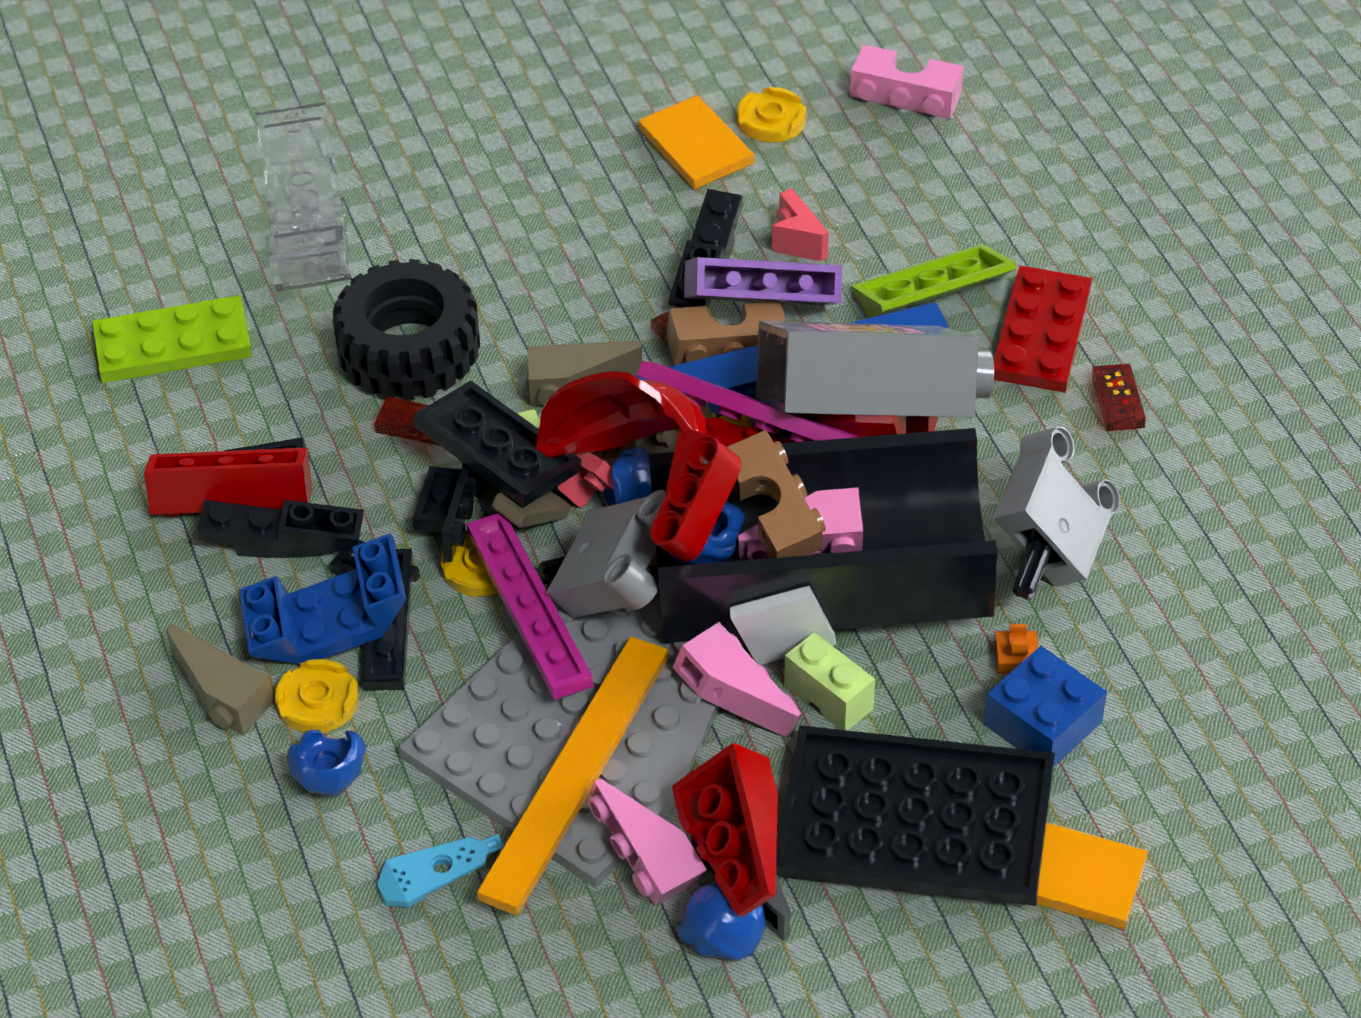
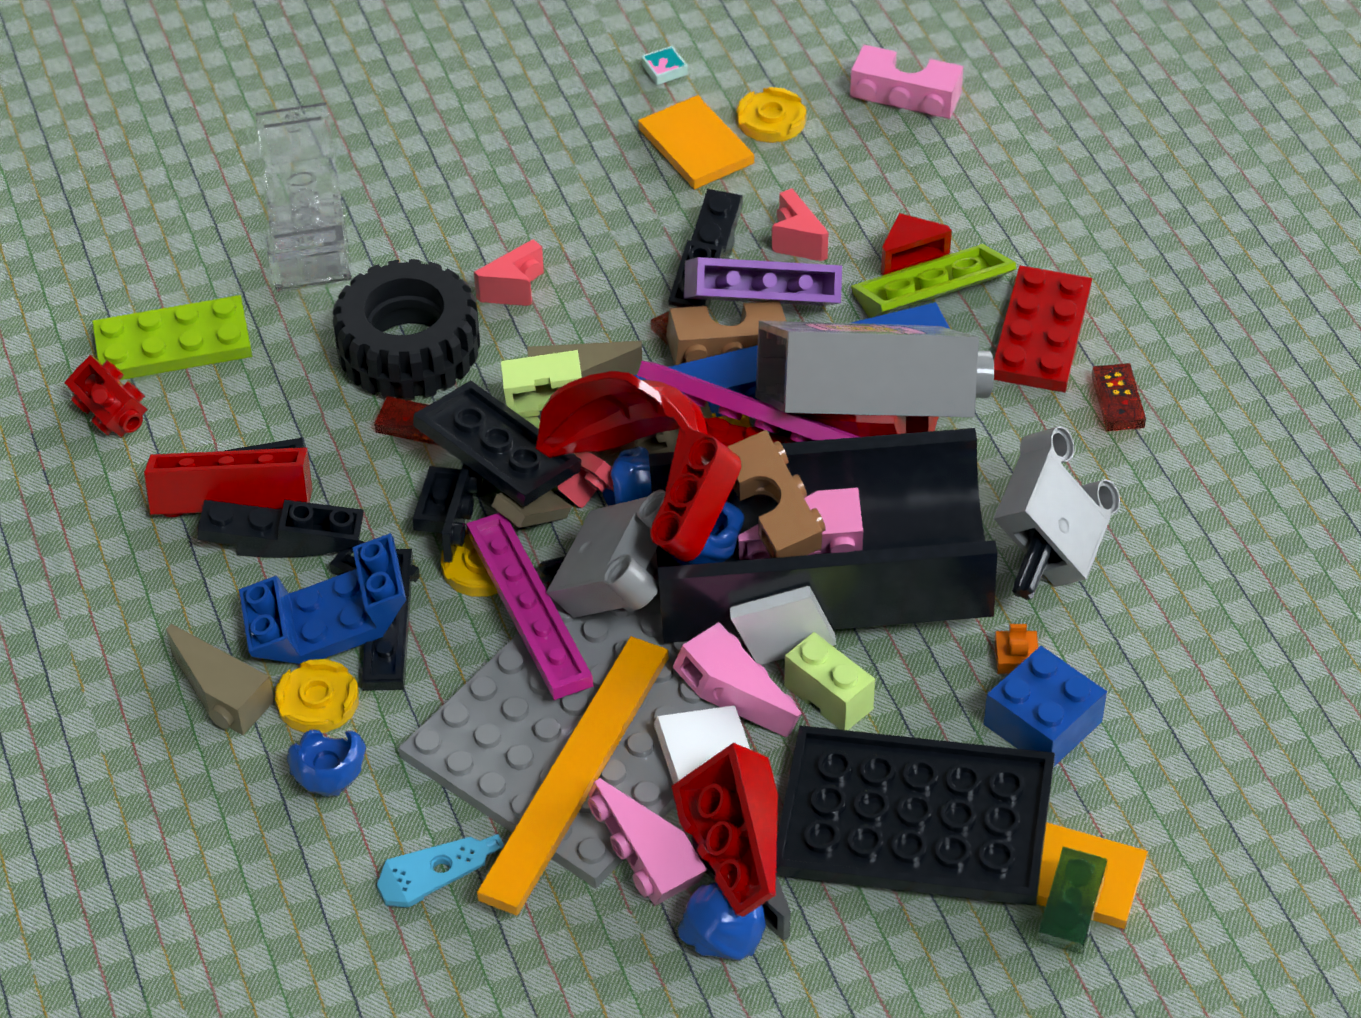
(100, 390): none -> red brick
(509, 276): none -> coral slope
(534, 379): none -> yellowish green brick
(664, 65): none -> tile
(697, 736): none -> white tile
(914, 242): none -> red slope
(1073, 900): none -> clear green brick

